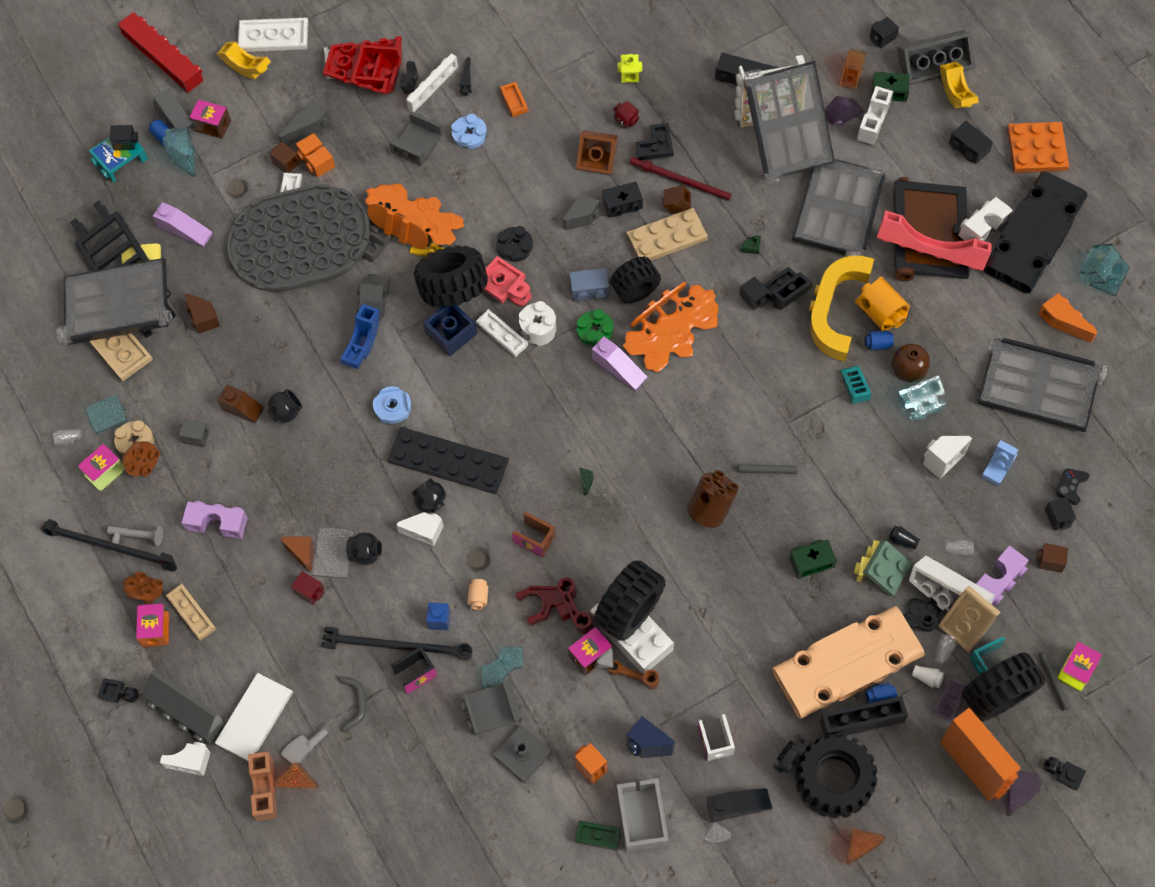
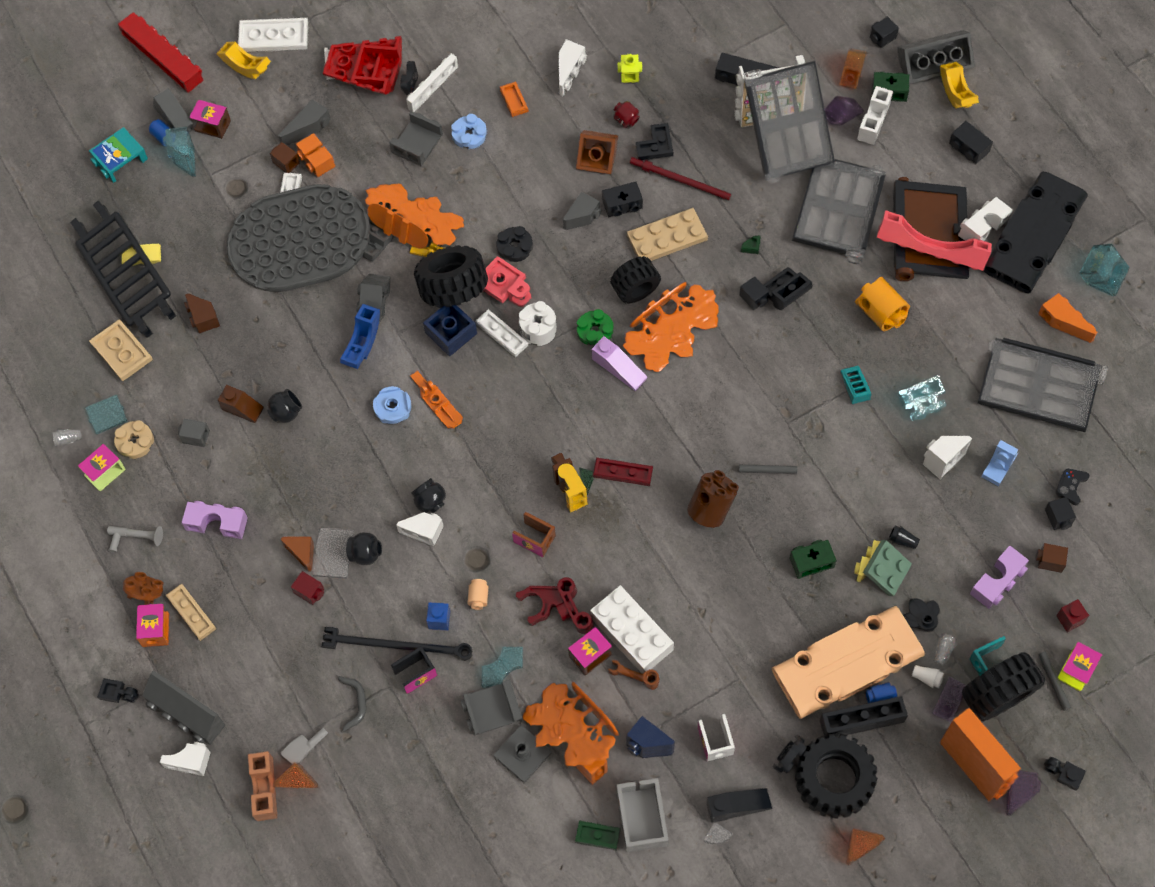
(51, 528): black hinge -> none
(114, 302): clear door -> none
(123, 137): black brick -> none
(133, 458): dark orange plate -> none
(181, 225): lavender slope -> none
(254, 717): white tile -> none
(442, 408): none -> orange piece
(448, 460): black plate -> none
(465, 82): black piece -> none
(566, 724): none -> orange plant
(569, 482): none -> yellow hips
(570, 60): none -> white slope
(589, 284): sand blue brick -> none
(605, 660): light grey slope -> none
(623, 471): none -> dark red tile
(629, 600): black tyre -> none
(677, 199): reddish brown brick -> none
(844, 269): yellow arch -> none
(879, 340): blue brick -> none
(911, 362): reddish brown cylinder -> none
(942, 583): white wedge -> none
(960, 547): clear cone -> none
(969, 618): tan tile -> none
(1038, 147): orange plate -> none
(1072, 615): none -> dark red brick

